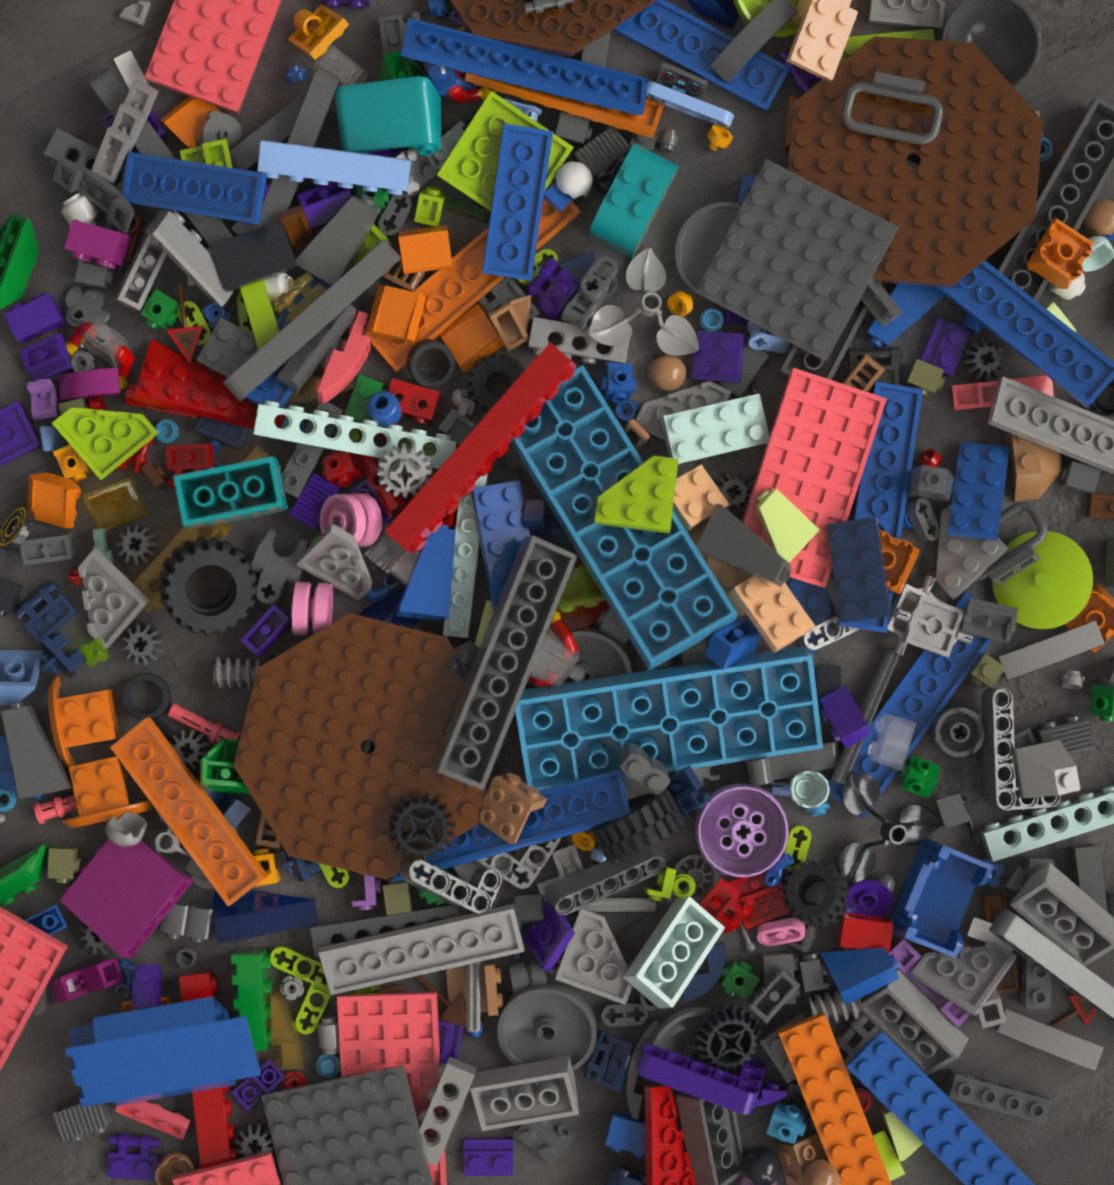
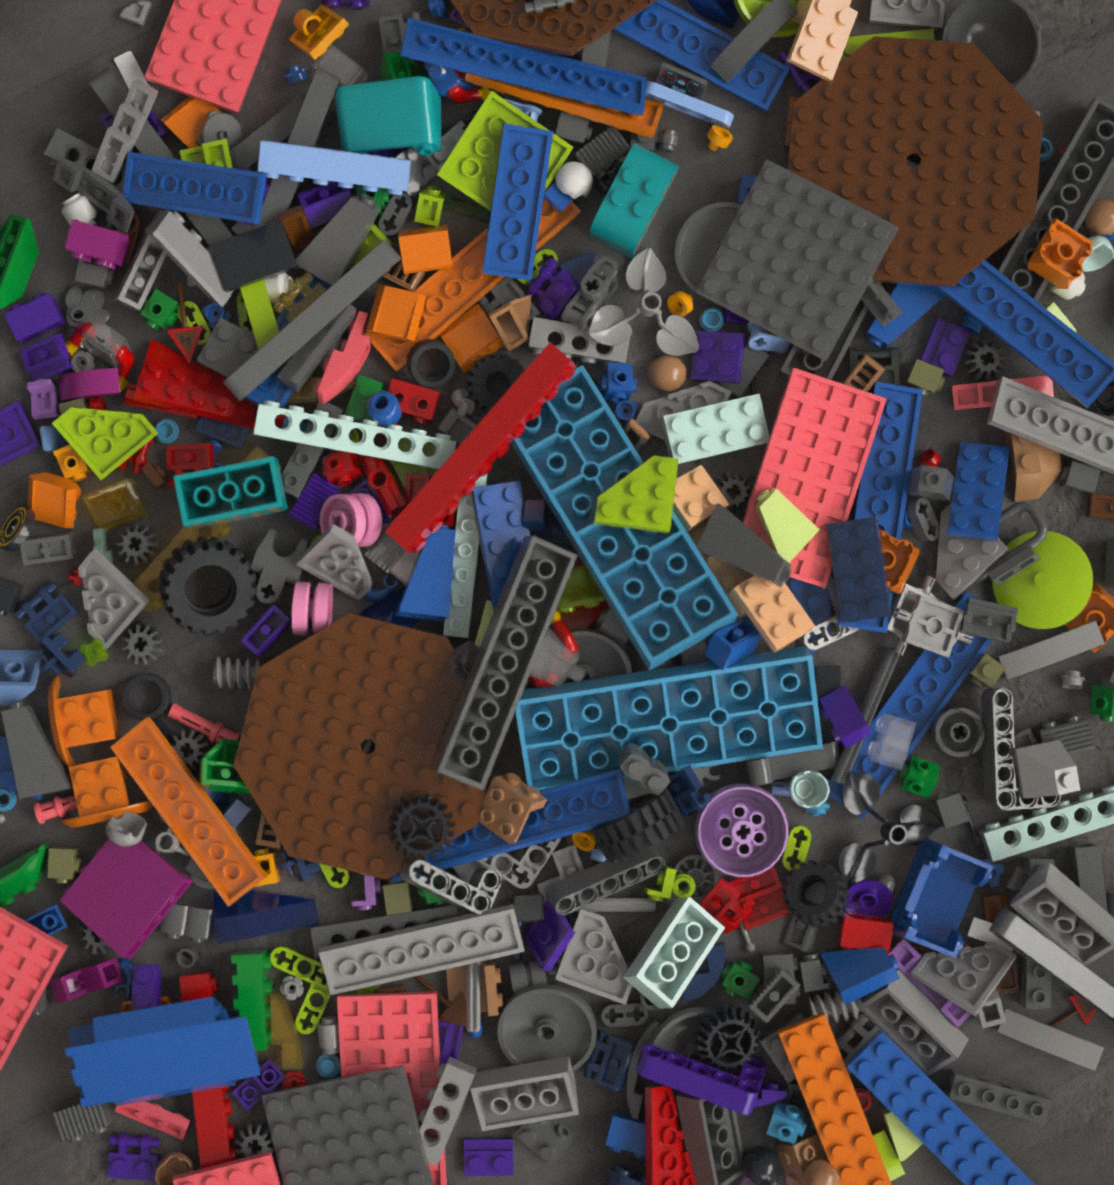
(392, 470): light grey gear -> none
(775, 873): blue arm -> none
(781, 932): bright pink plate -> none
(898, 88): dark grey bar -> none

